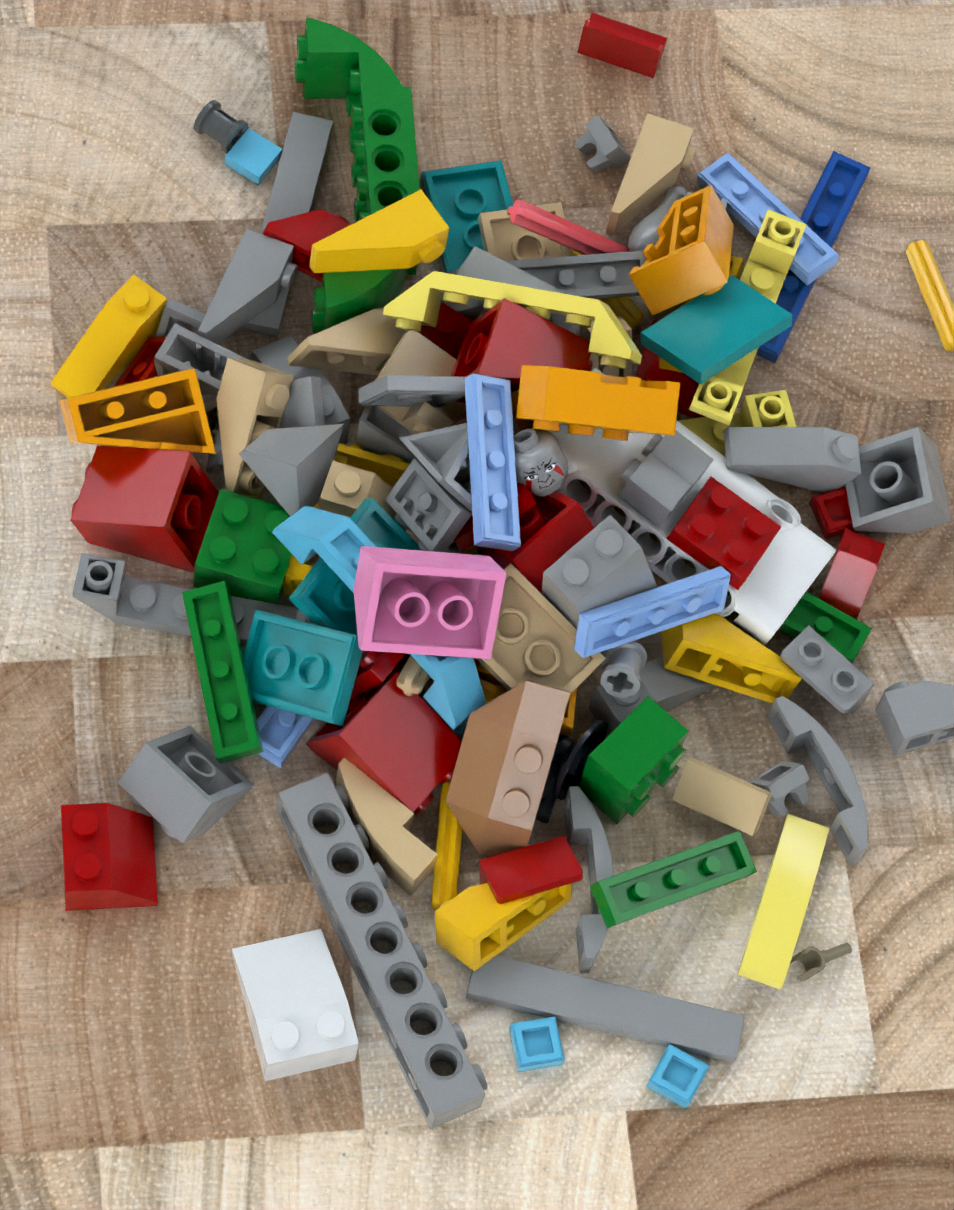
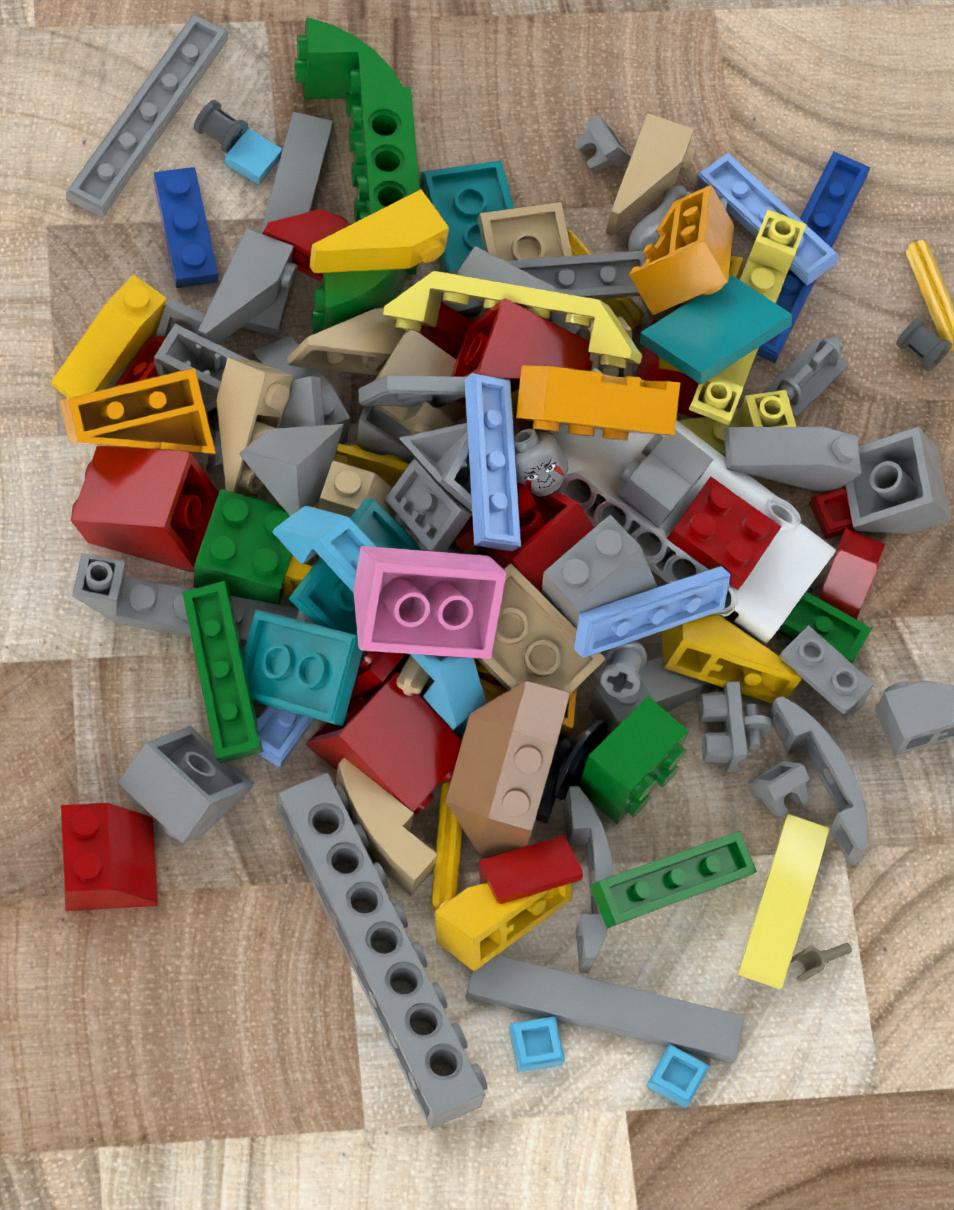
(147, 116): none -> light grey tile
(185, 227): none -> blue plate
(295, 1004): white slope -> none
(561, 230): coral axle -> none
(621, 45): red panel -> none
(722, 796): tan tile -> none
(730, 745): none -> light grey hips
(811, 373): none -> light grey hinge
(923, 344): none -> dark grey bush

